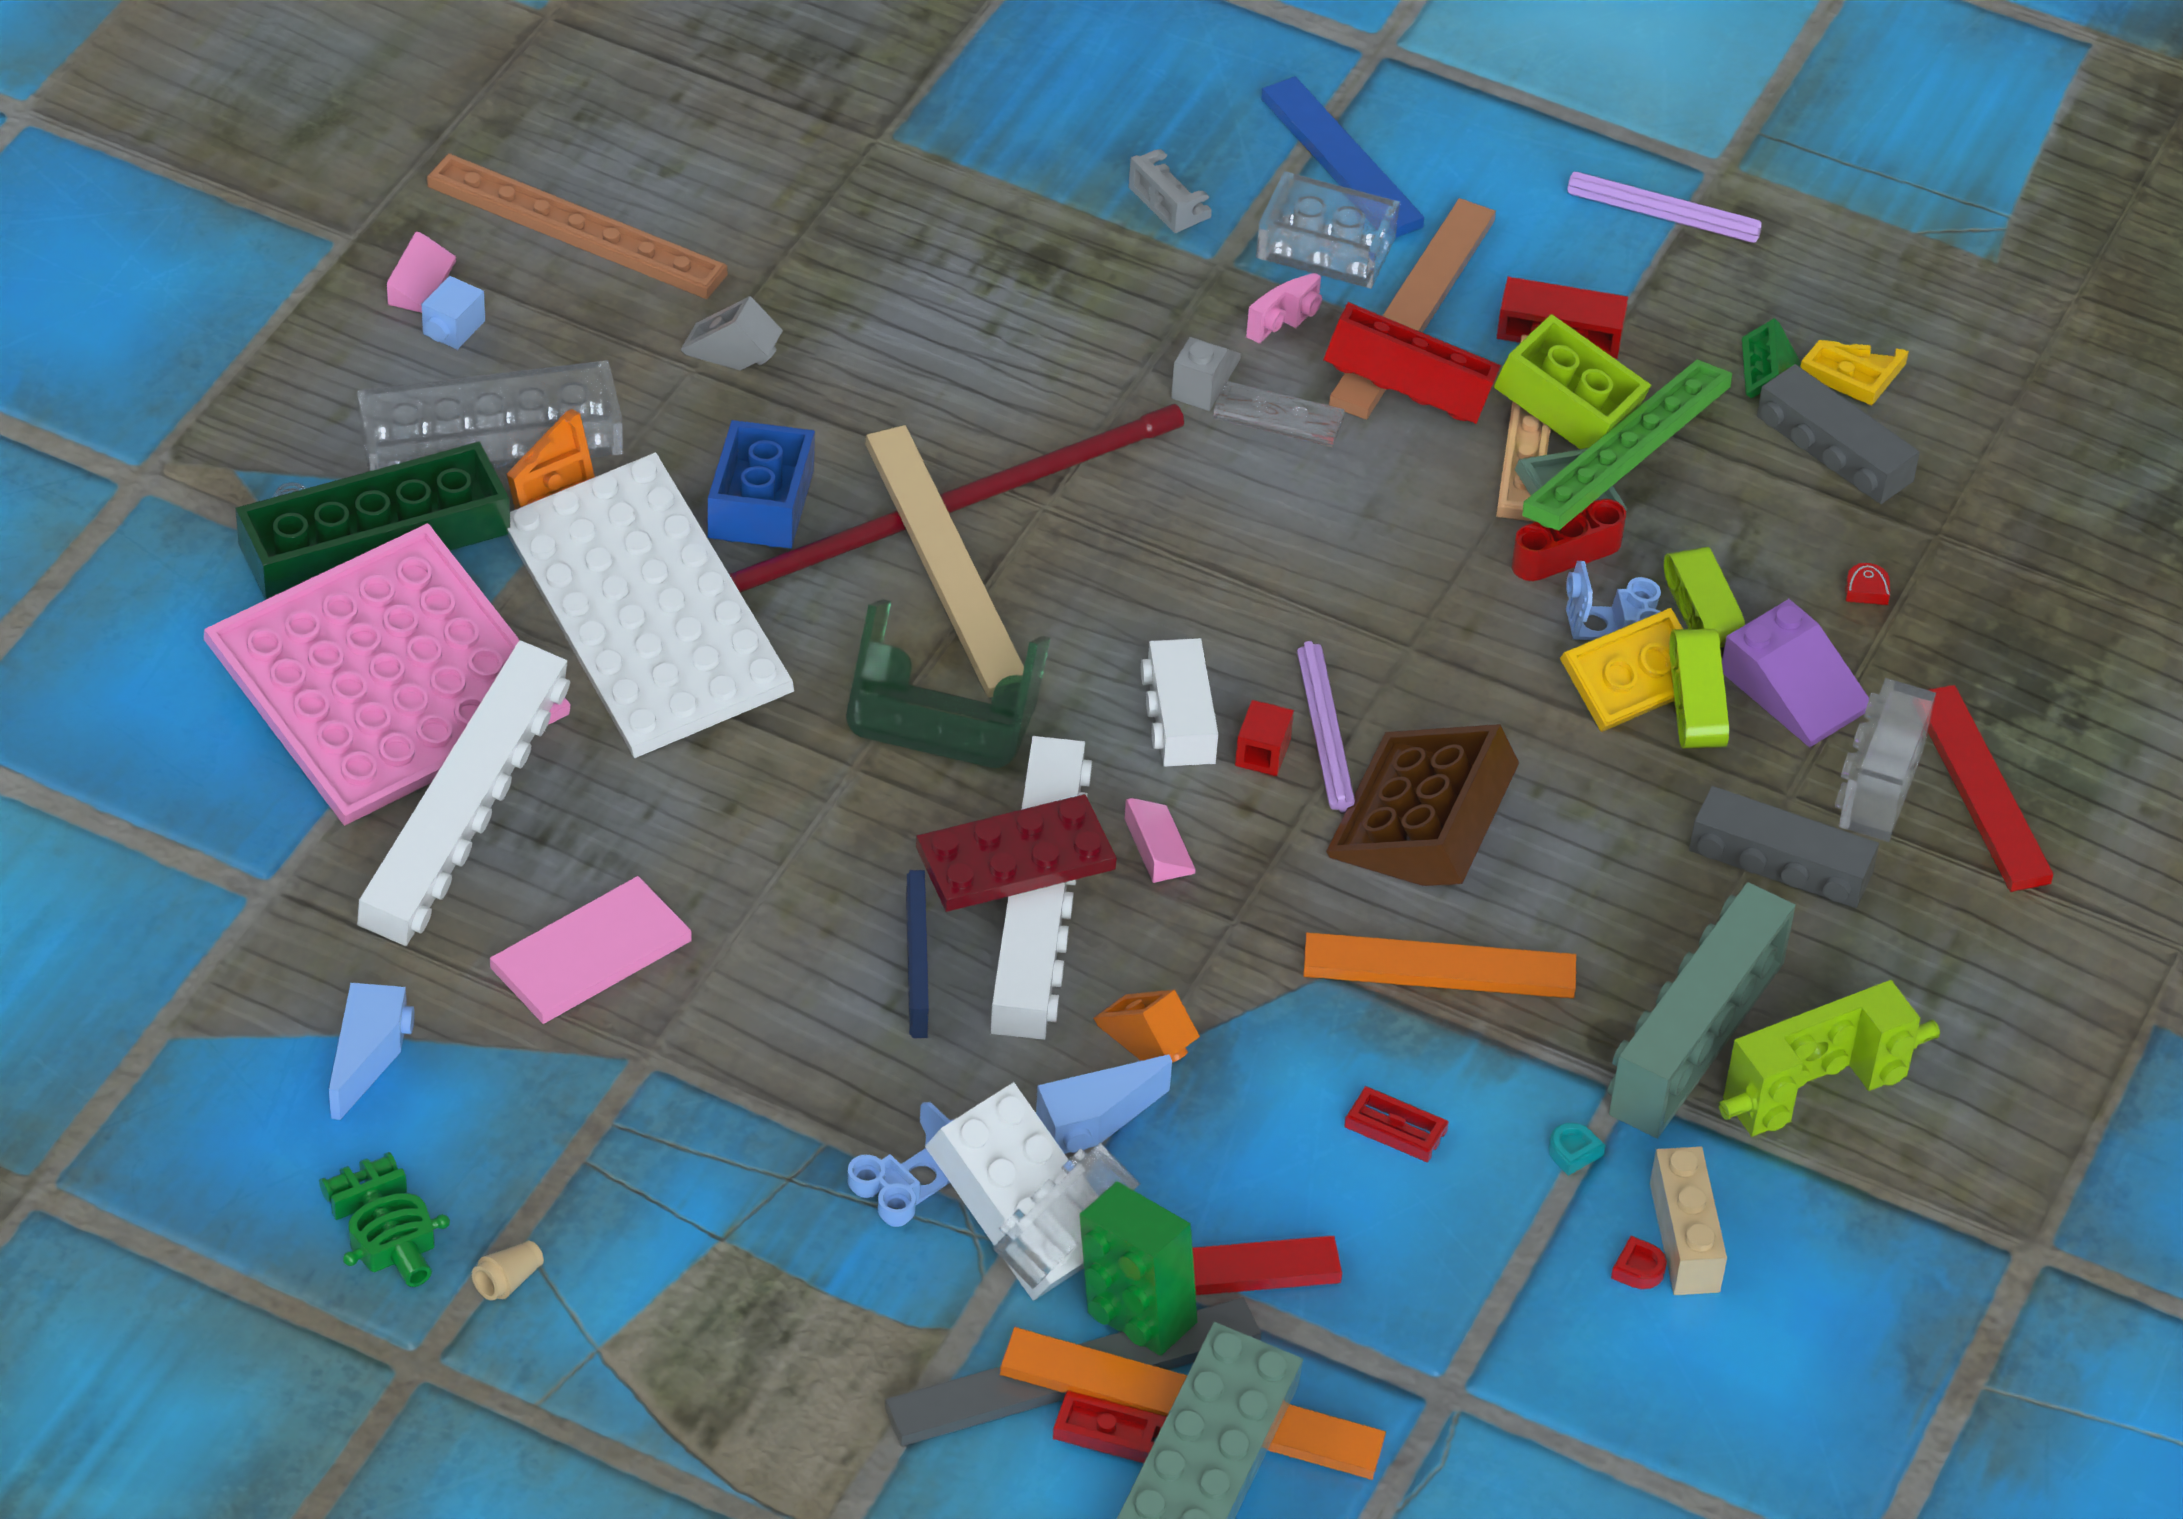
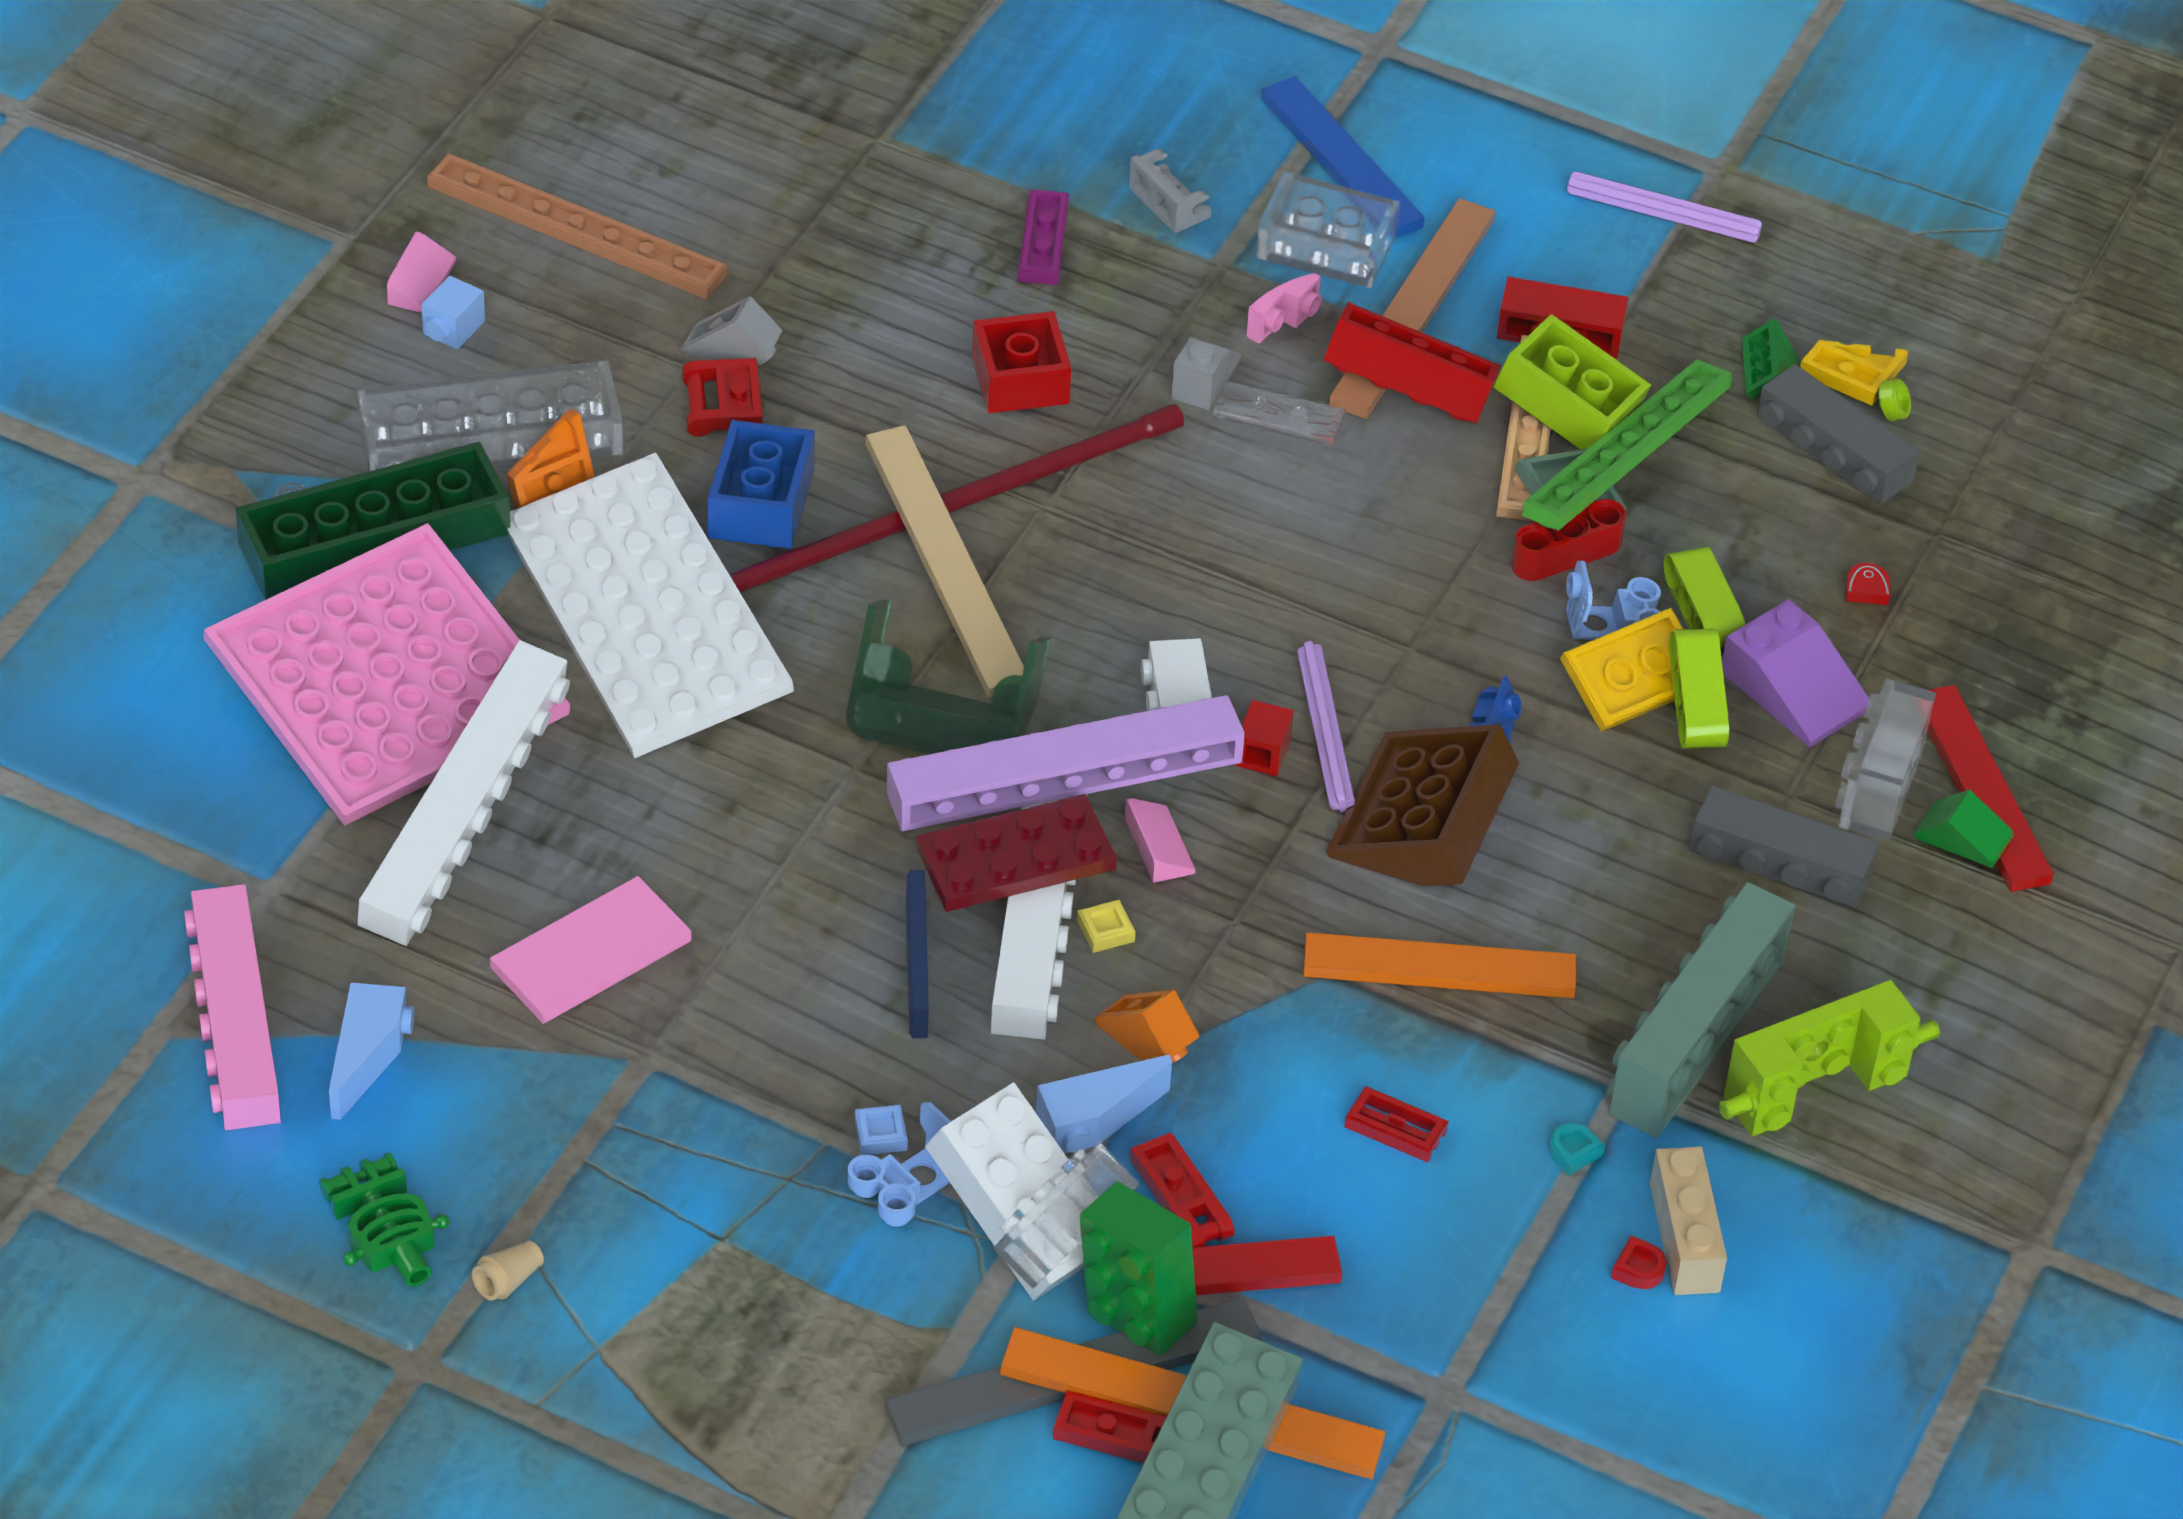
(234, 1008): none -> bright pink brick
(736, 393): none -> red plate
(881, 1130): none -> light blue tile
(1021, 362): none -> red brick
(1043, 237): none -> magenta tile
(1064, 762): none -> lavender brick
(1106, 926): none -> light yellow tile
(1181, 1188): none -> red plate
(1498, 707): none -> blue hinge
(1894, 399): none -> lime tile
(1965, 828): none -> green slope

